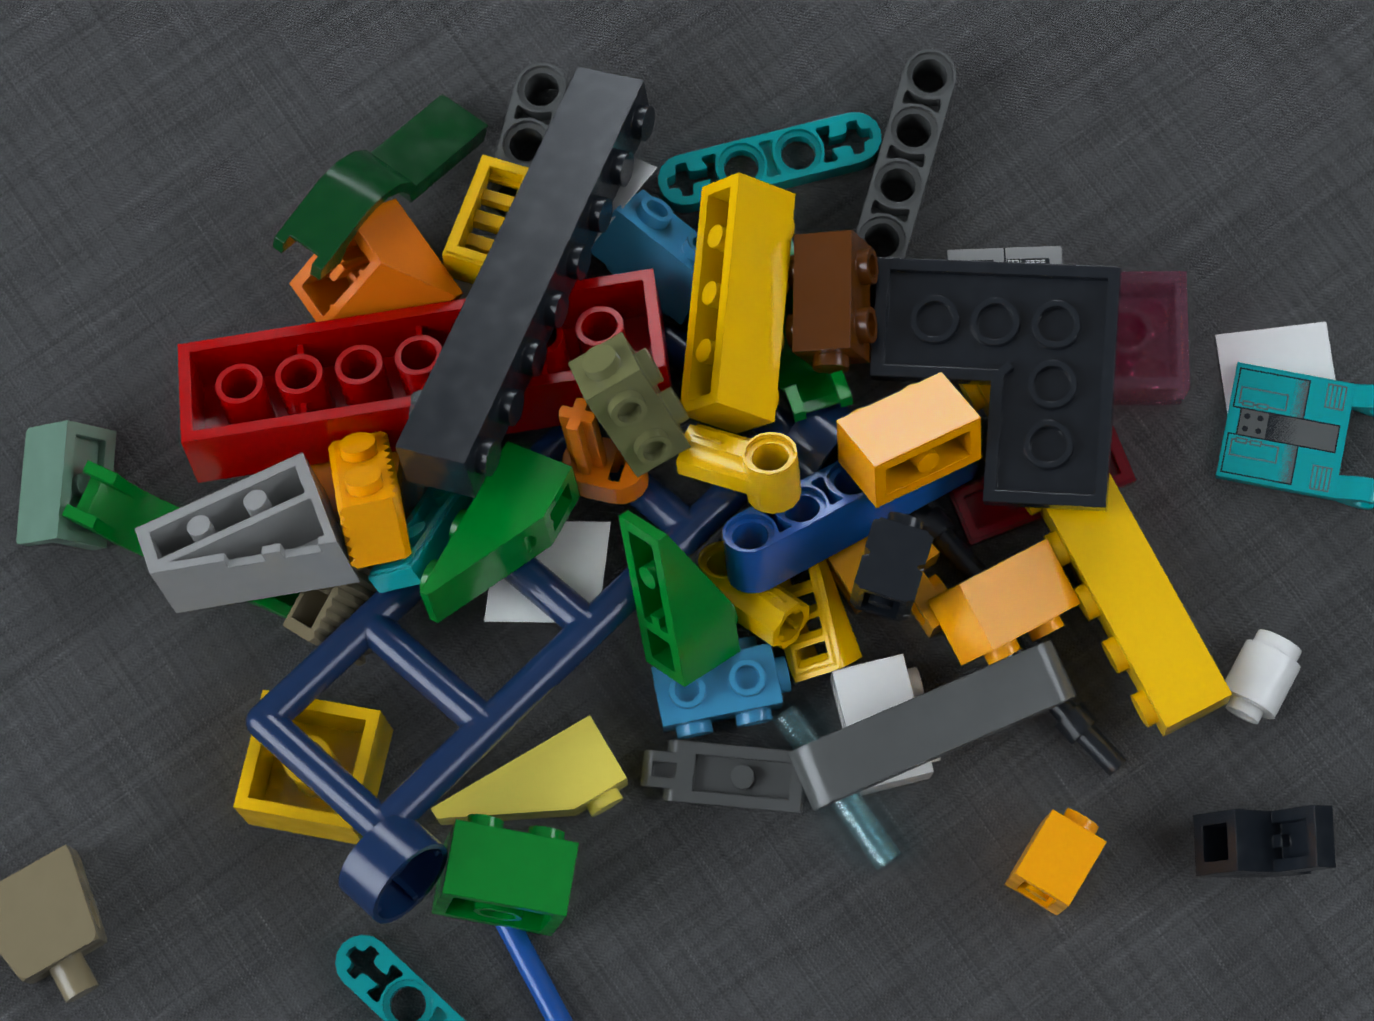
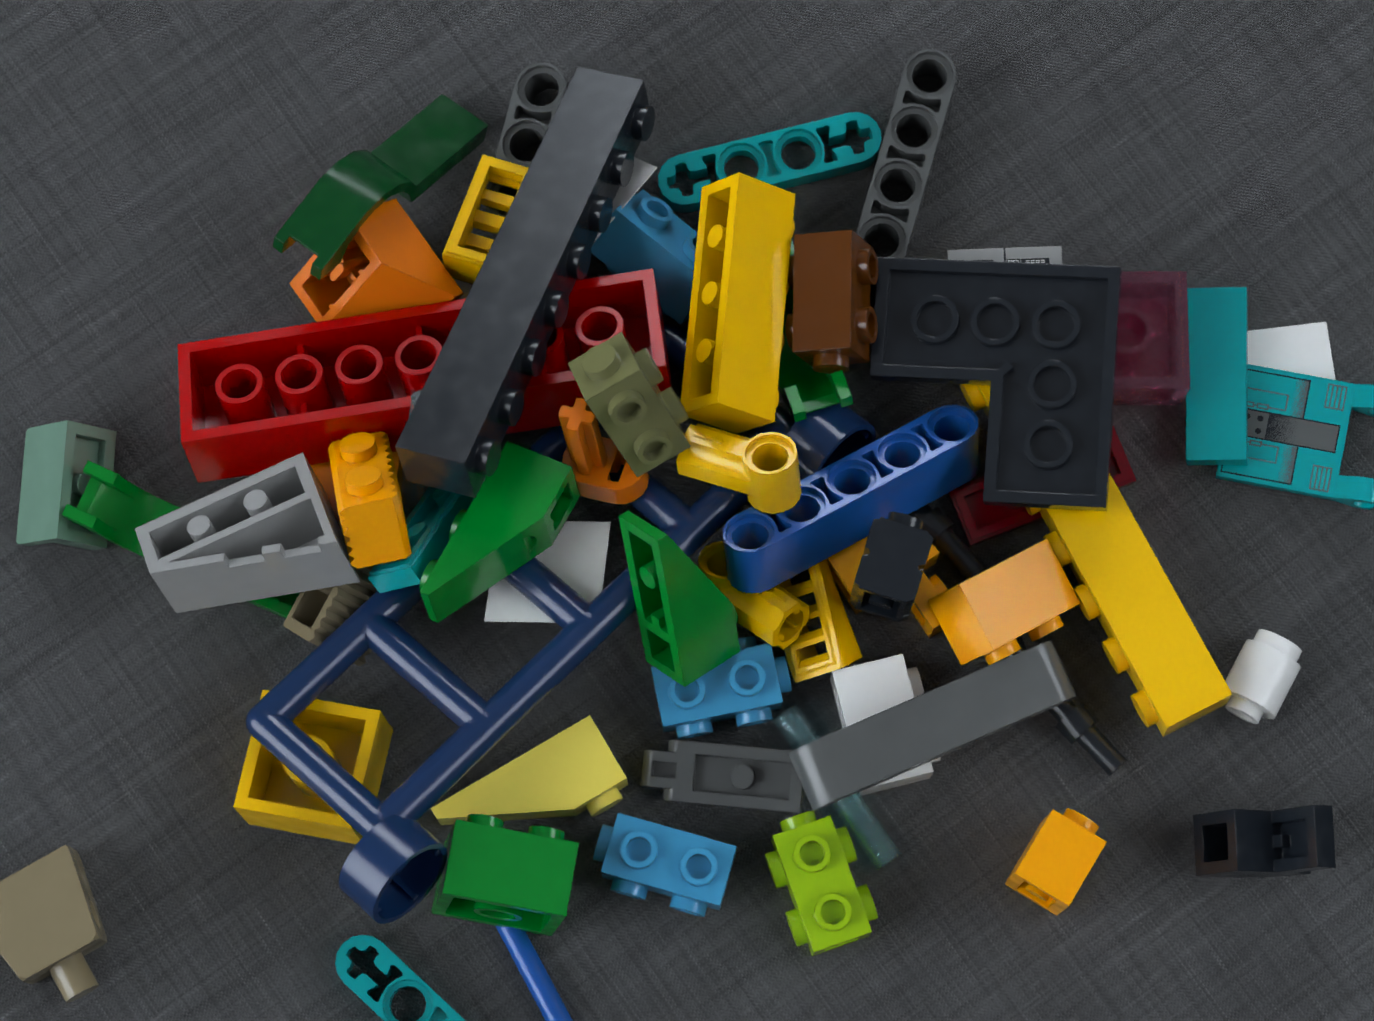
(664, 861): none -> dark azure brick
(814, 866): none -> lime brick
(909, 439): light orange brick -> none
(1217, 376): none -> teal tile

